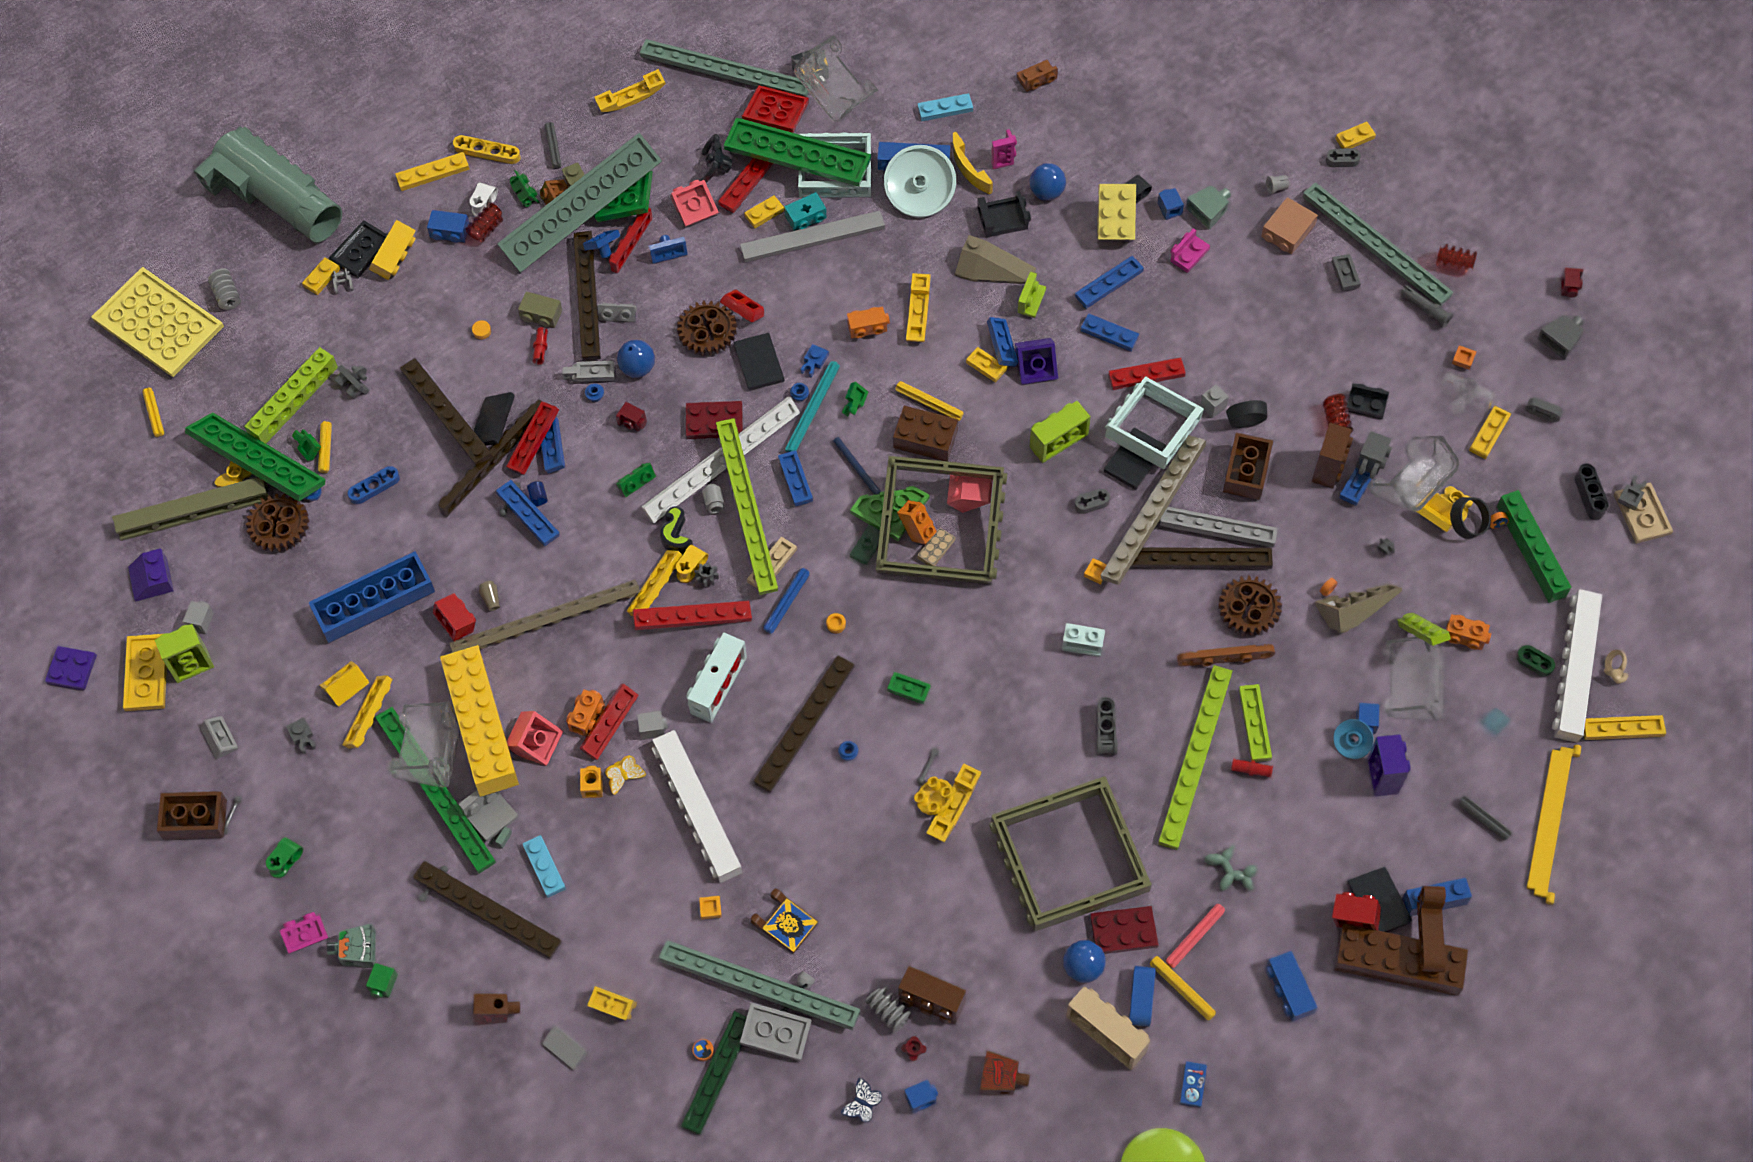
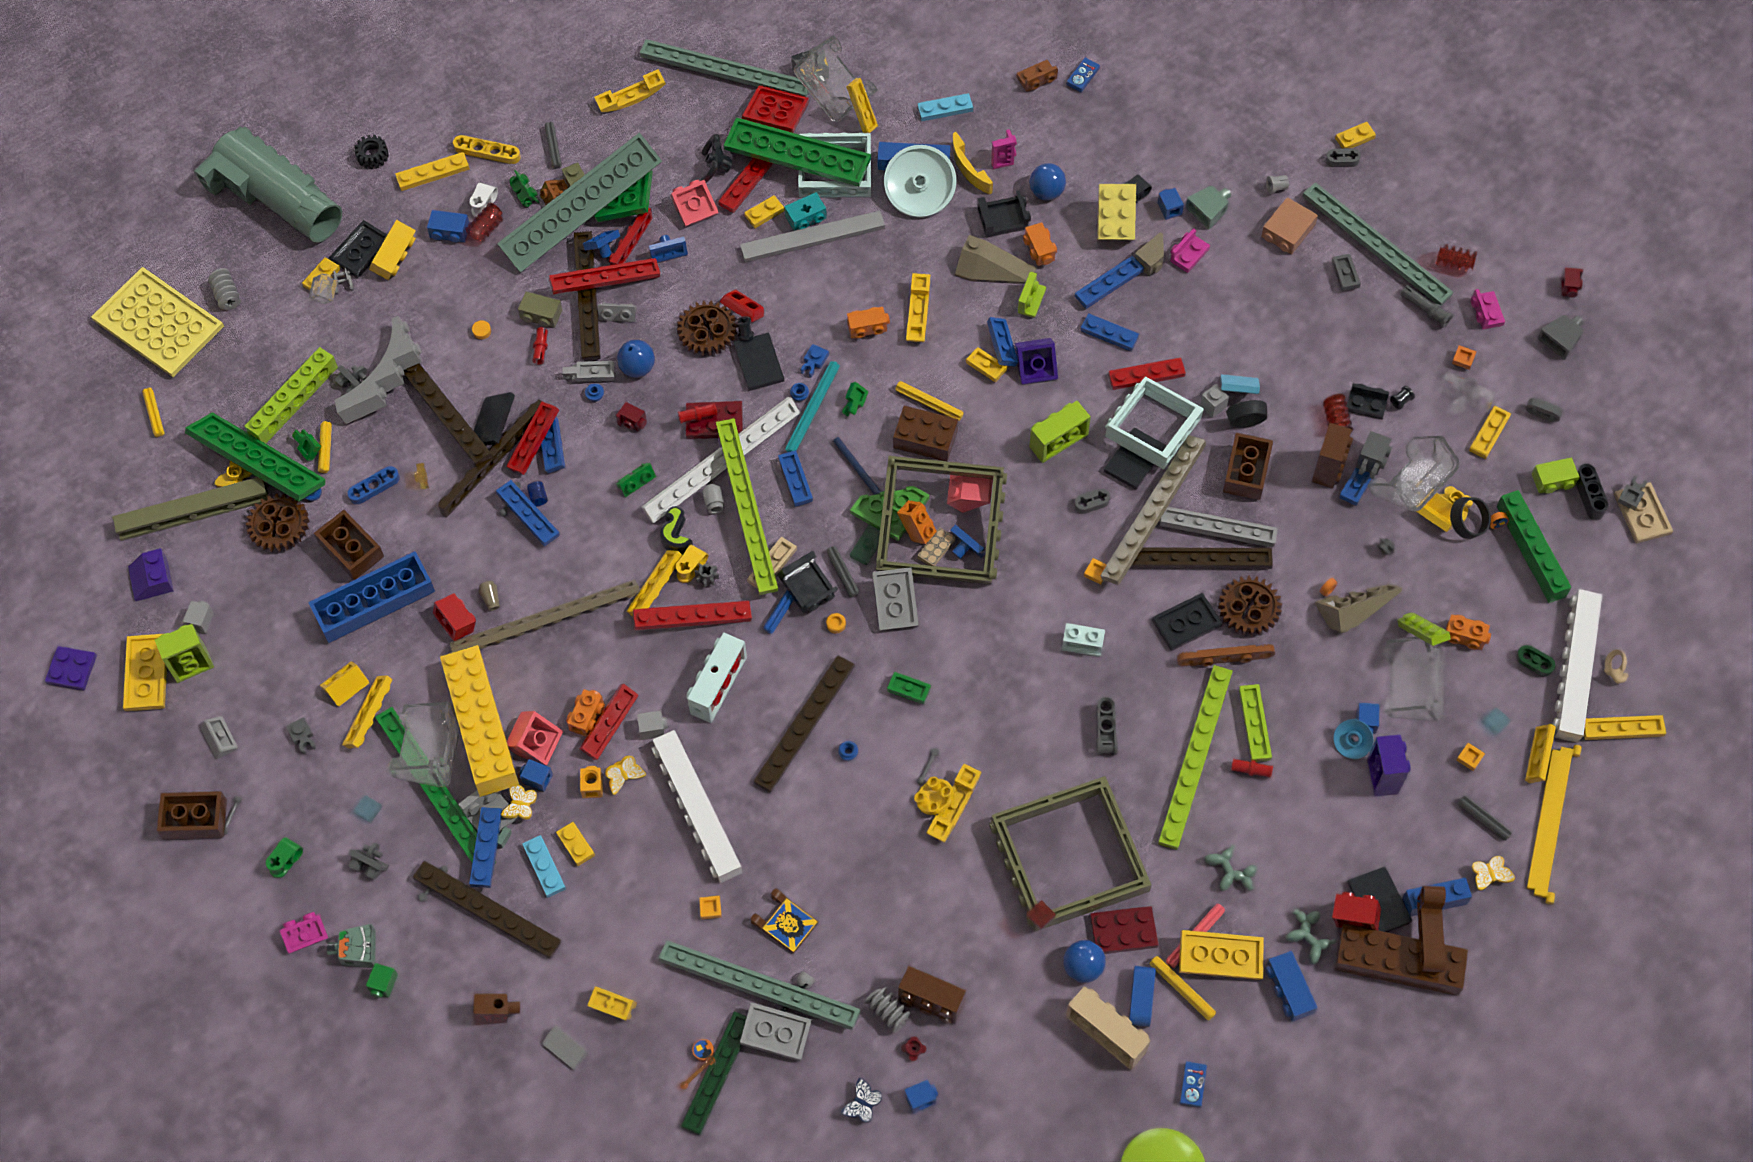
(323, 288): none -> clear brick
(349, 544): none -> reddish brown brick
(359, 858): none -> dark grey hips
(367, 809): none -> clear light blue tile
(371, 143): none -> black tyre
(388, 375): none -> light grey arch
(421, 476): none -> clear yellow plate
(486, 847): none -> blue plate
(520, 803): none -> yellow animal
(536, 775): none -> blue brick
(575, 843): none -> yellow plate
(604, 276): none -> red plate
(697, 413): none -> red pin
(709, 1060): none -> clear orange hinge
(744, 328): none -> black bush
(807, 583): none -> black panel
(842, 571): none -> dark grey axle
(862, 105): none -> yellow tile
(895, 599): none -> light grey plate
(966, 544): none -> blue tile
(1001, 1076): reddish brown torso -> none
(1040, 245): none -> orange brick
(1041, 915): none -> clear red tile
(1083, 74): none -> blue tile
(1151, 255): none -> dark tan slope
(1187, 621): none -> black tile
(1221, 955): none -> yellow plate
(1240, 384): none -> medium azure tile
(1303, 933): none -> sand green piece
(1402, 397): none -> black bush
(1470, 756): none -> light orange plate
(1487, 309): none -> dark pink bracket
(1491, 872): none -> yellow animal
(1540, 753): none -> yellow tile
(1555, 475): none -> lime brick

